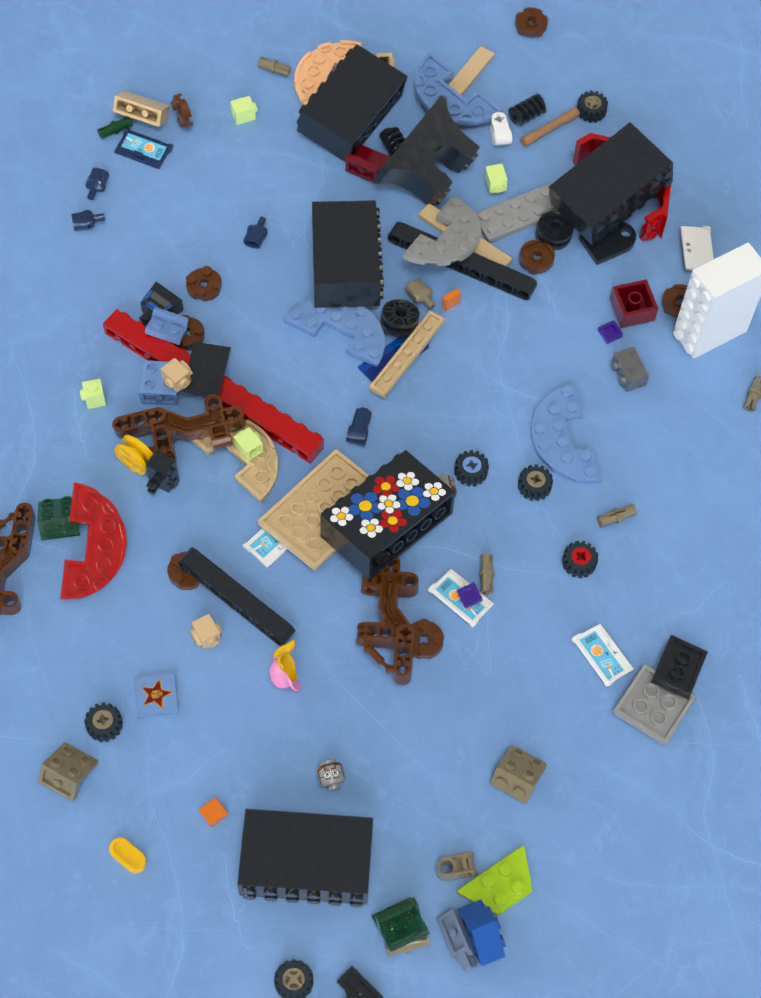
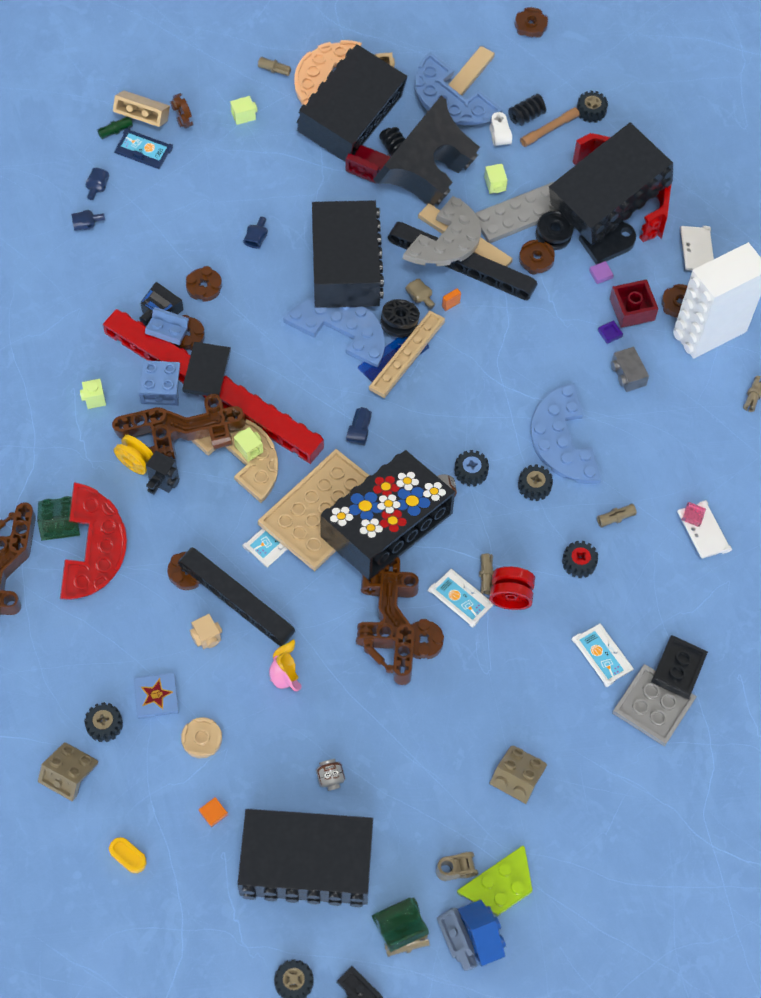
(176, 374): tan brick -> none
(201, 737): none -> tan tile
(469, 595): dark purple tile -> none
(512, 588): none -> red wheel
(601, 272): none -> medium lavender tile
(693, 514): none -> clear pink tile
(708, 537): none -> white door

